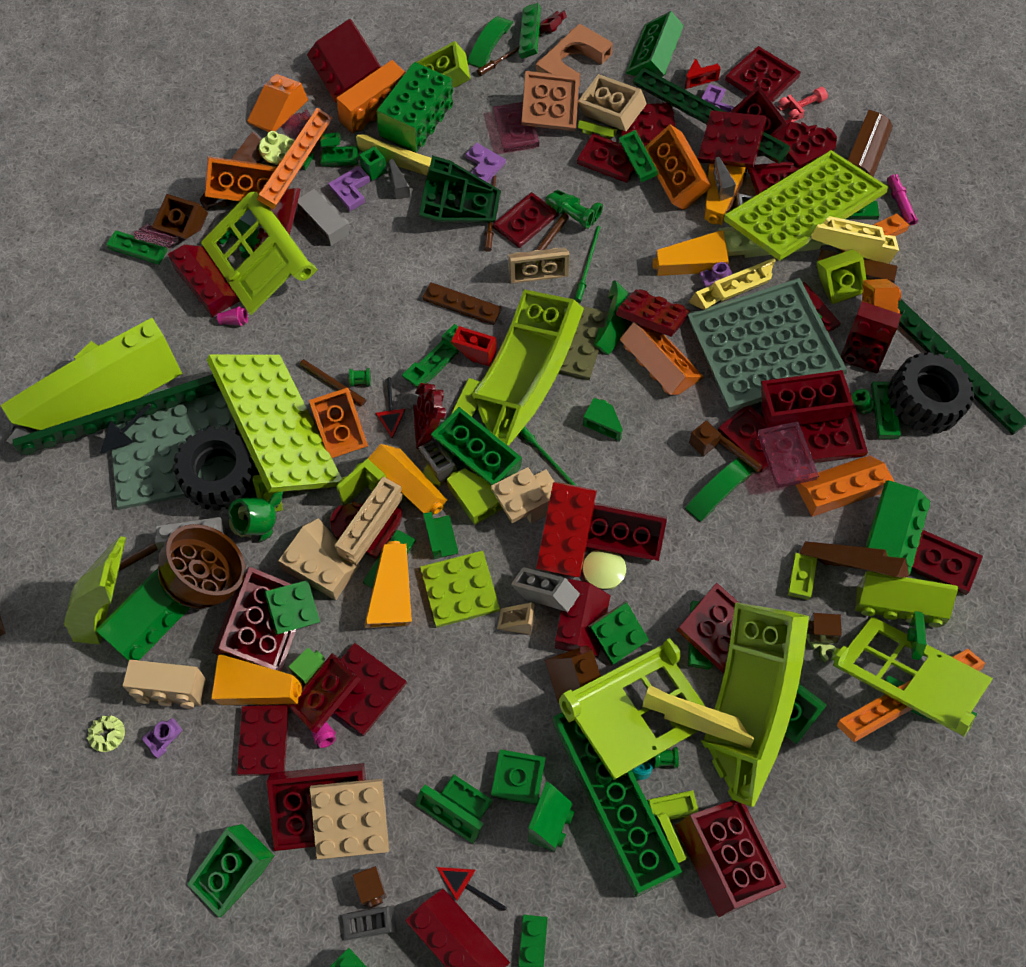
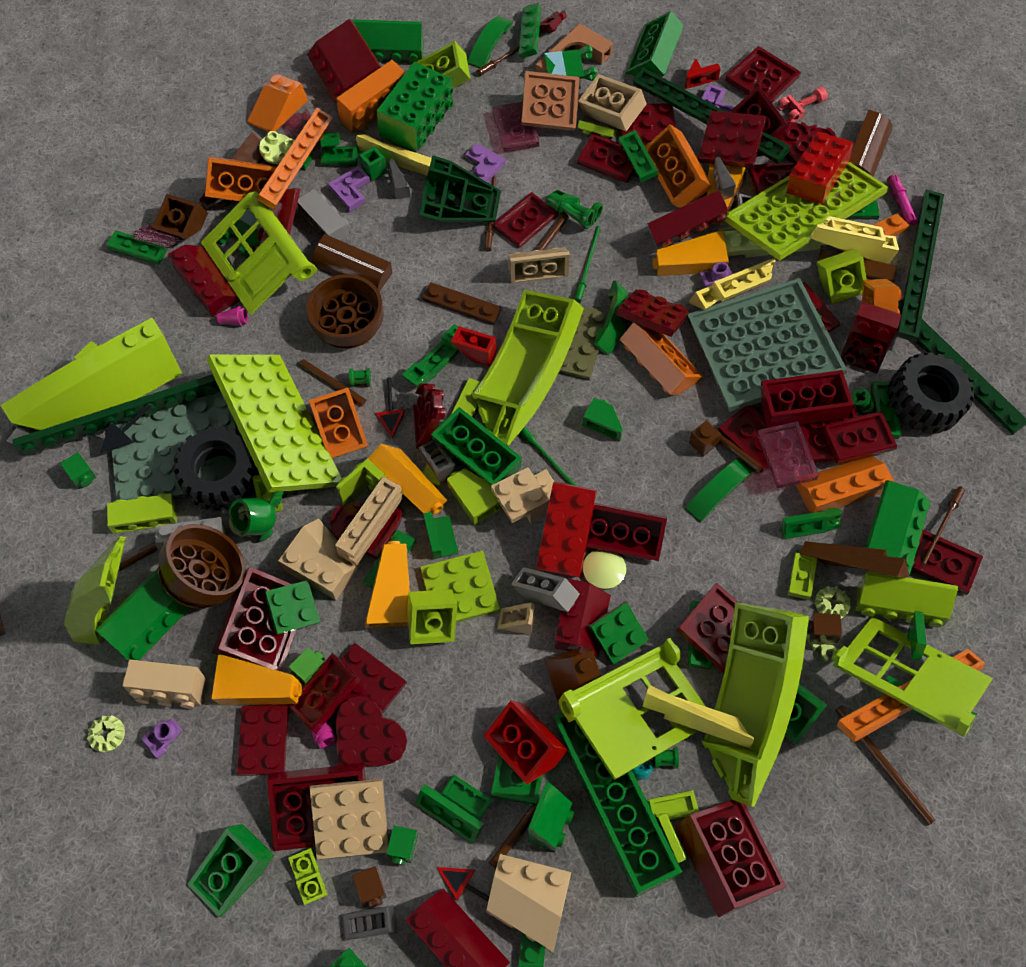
(78, 470): none -> green brick
(141, 513): none -> lime brick
(307, 876): none -> lime slope
(335, 294): none -> reddish brown wheel
(341, 258): none -> reddish brown brick
(367, 735): none -> dark red plate
(393, 39): none -> green slope
(402, 845): none -> green brick
(431, 616): none -> lime slope
(514, 836): none -> reddish brown bar
(524, 742): none -> red slope
(529, 898): none -> tan wedge
(570, 63): none -> green flag
(688, 219): none -> dark red slope
(811, 523): none -> green hinge
(819, 167): none -> red brick
(824, 606): none -> yellowish green gear
(859, 437): none -> dark red tile
(892, 773): none -> reddish brown bar
(920, 266): none -> dark green plate
(953, 504): none -> reddish brown piece

